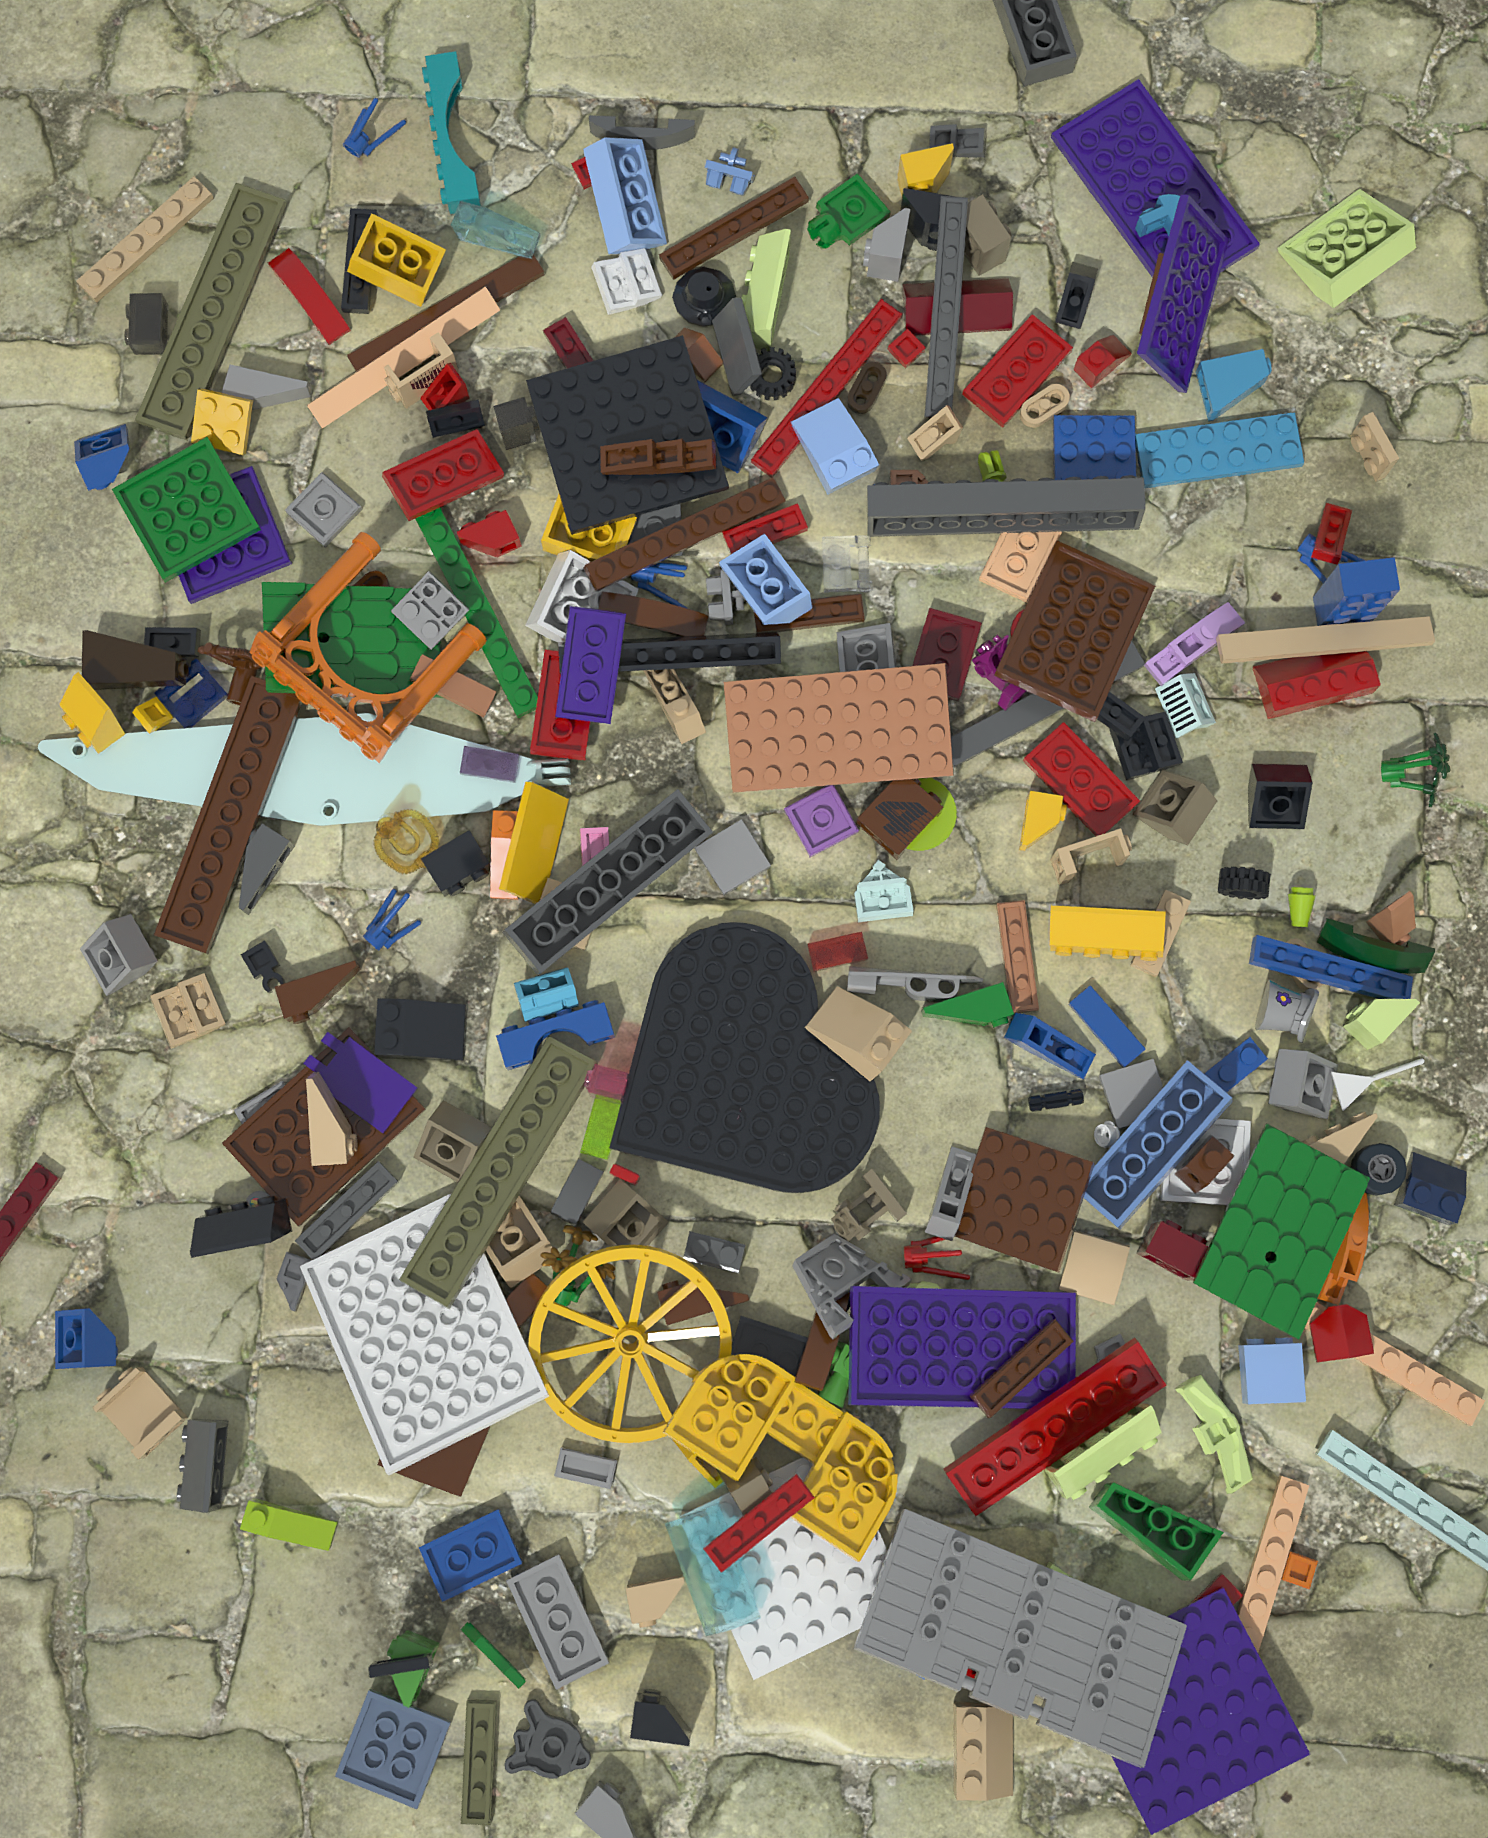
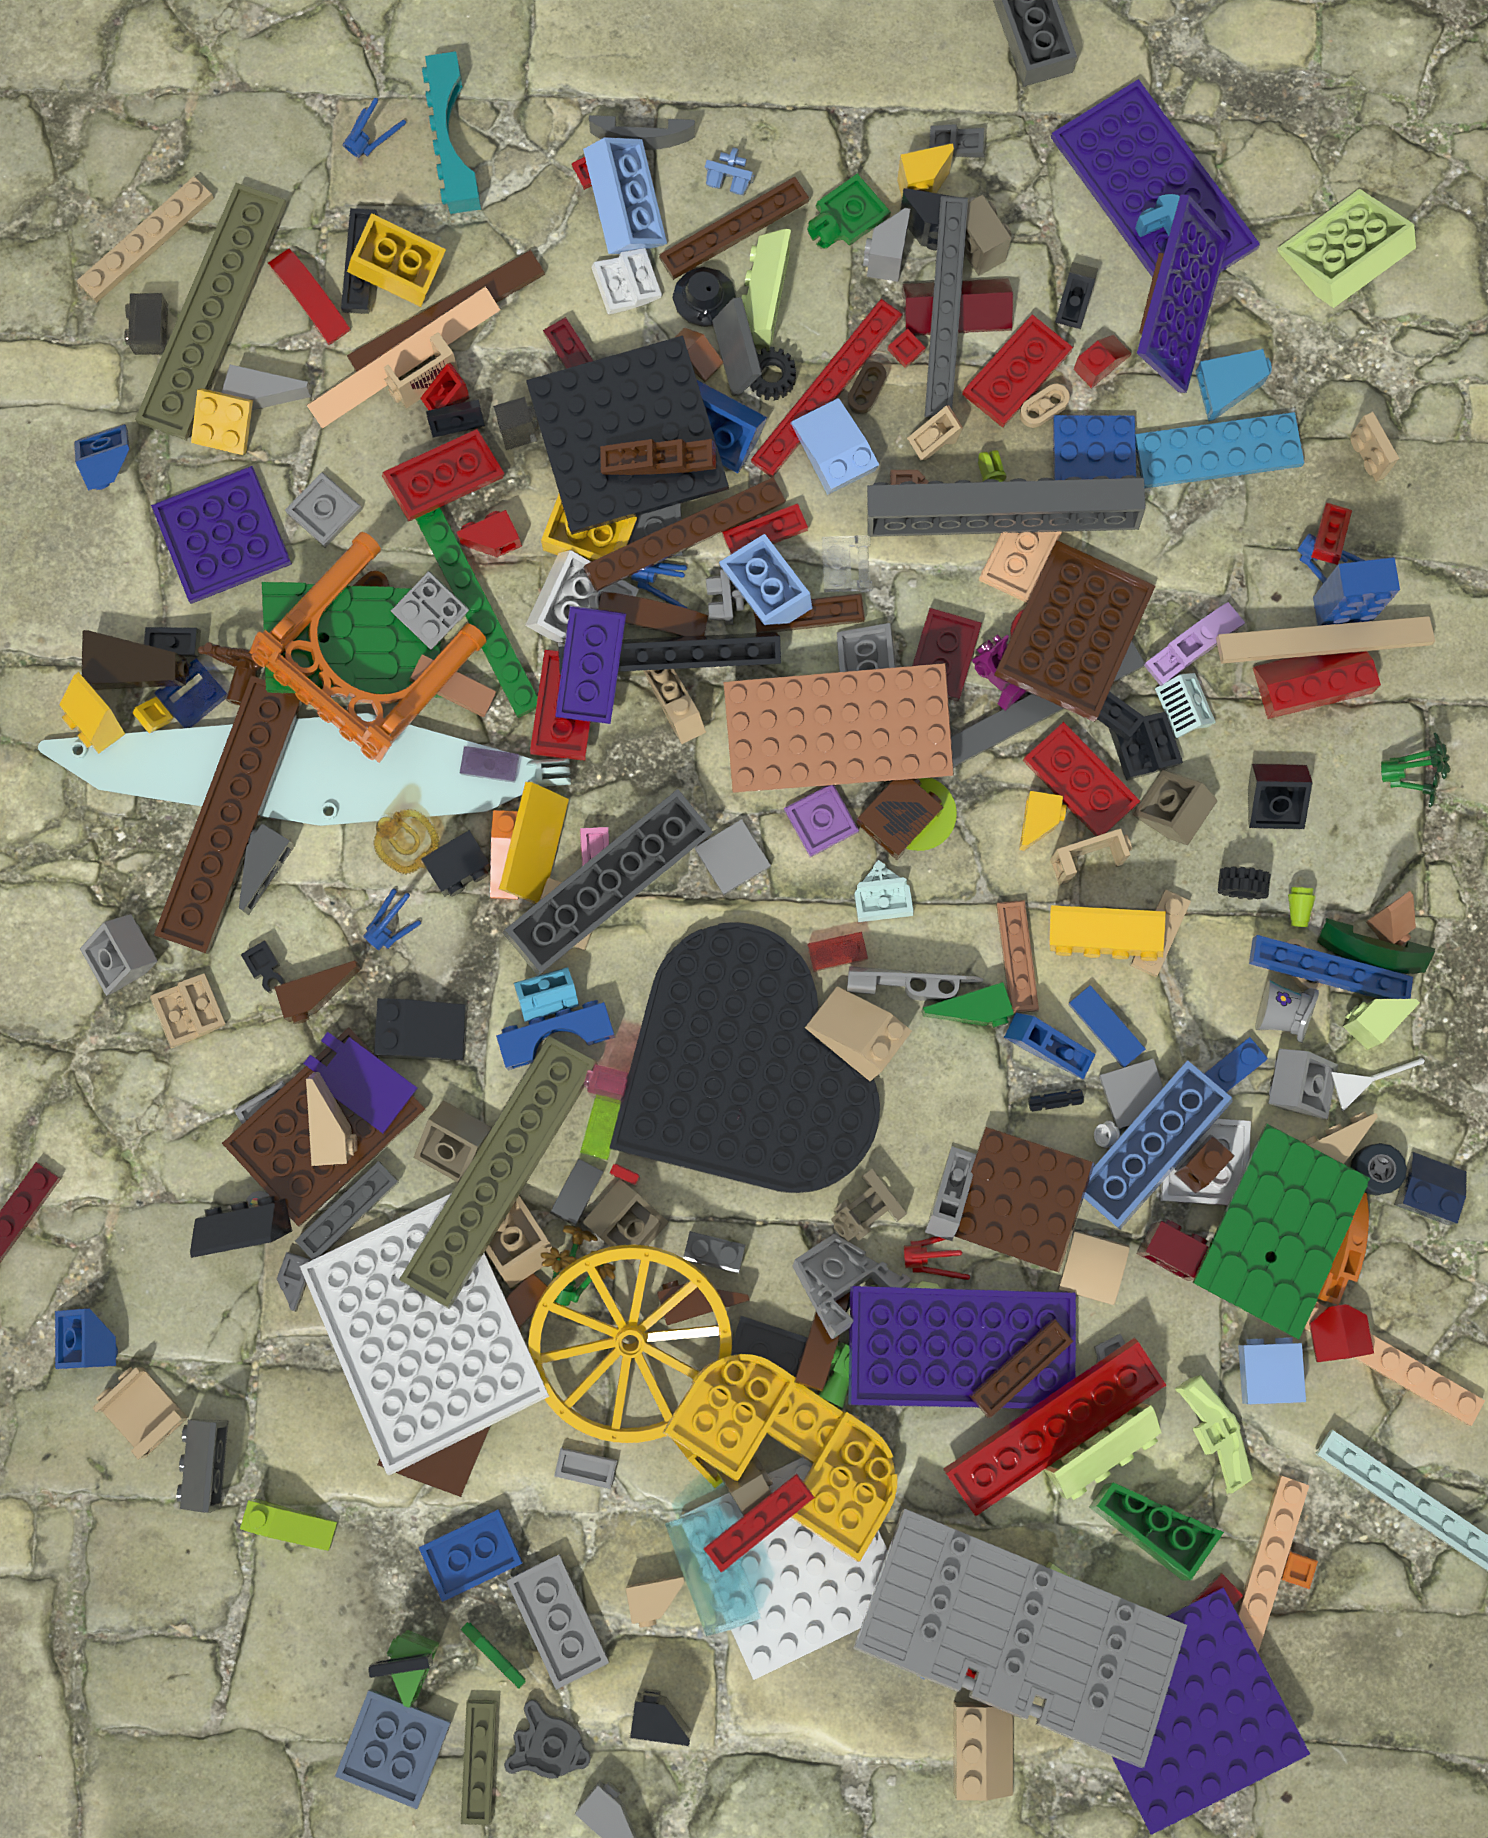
(186, 509): green plate -> none
(494, 231): clear light blue slope -> none

